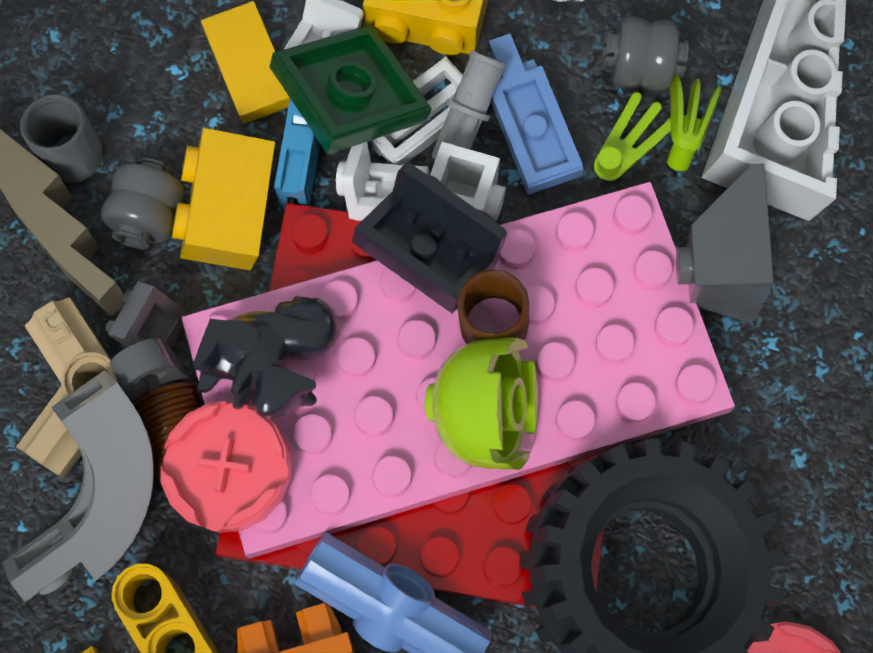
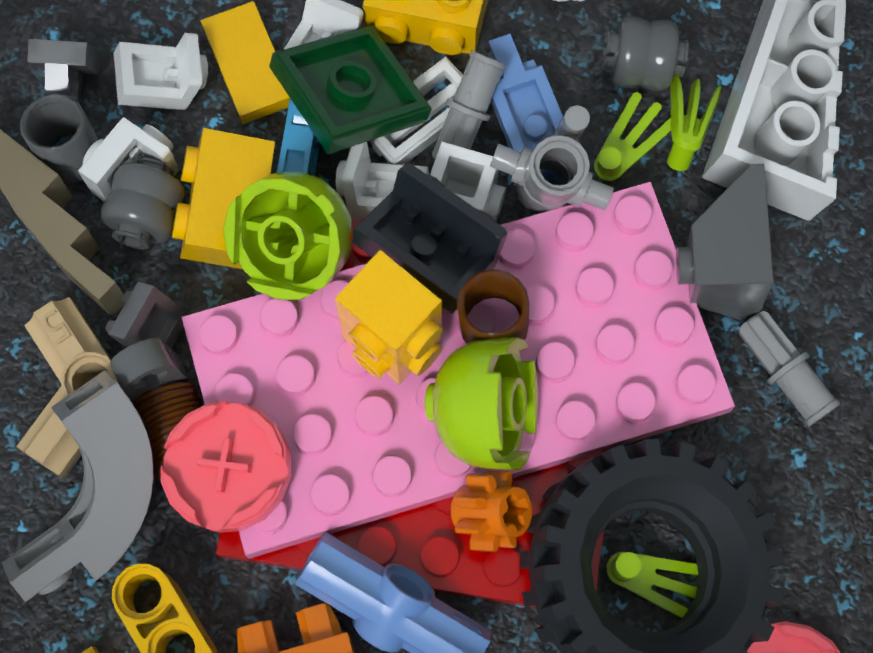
(64, 64): none -> flat silver tile
(121, 146): none -> white bracket
(160, 74): none -> white bracket
(256, 350): black animal -> none
(288, 234): none -> lime cylinder
(390, 320): none -> yellow brick
(491, 511): none -> orange gear
(561, 155): none -> light grey pin
(638, 574): none -> lime piece
(787, 367): none -> light grey axle

